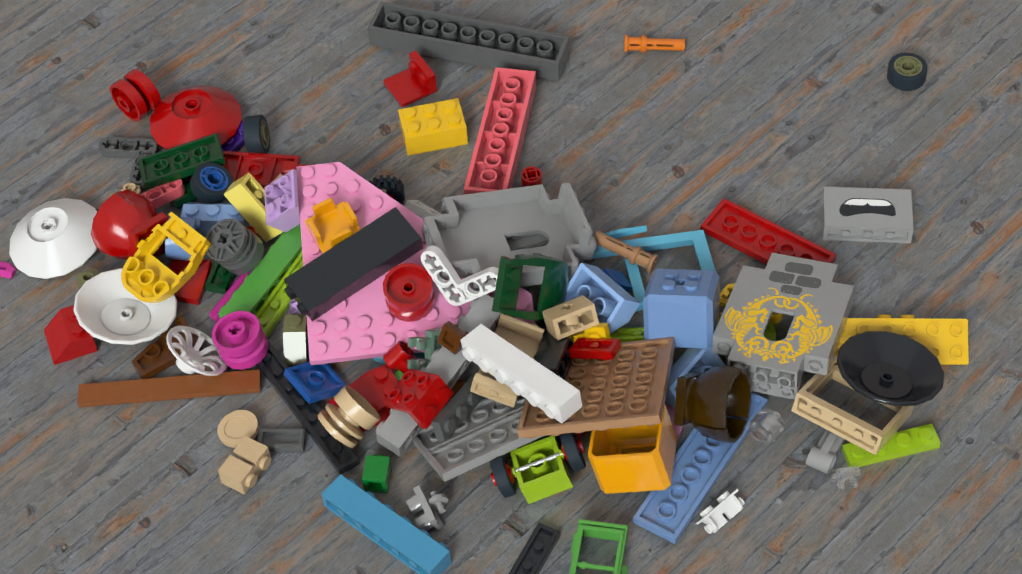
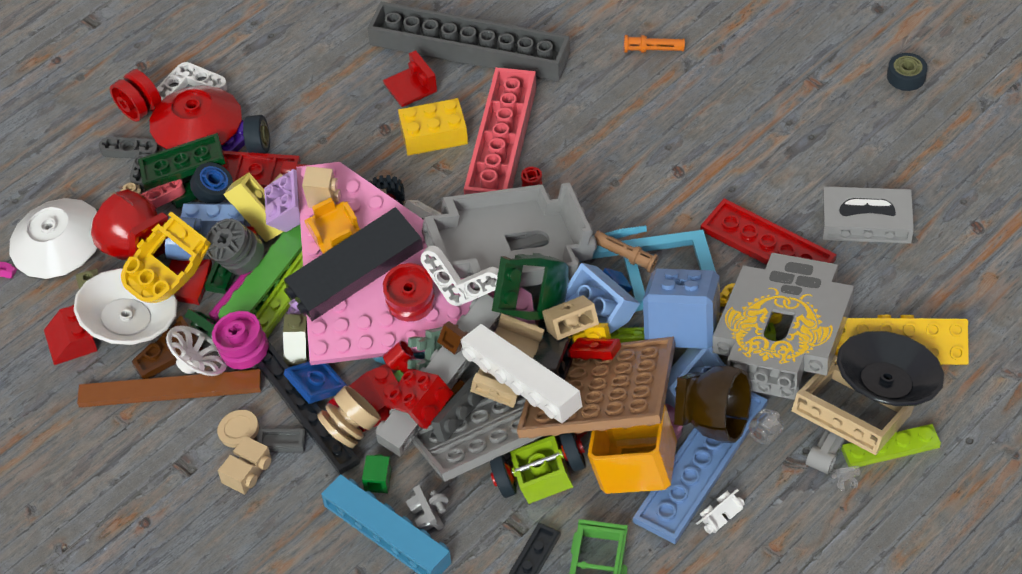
(183, 77): none -> white beam
(201, 321): none -> dark green plate
(320, 185): none -> tan piece

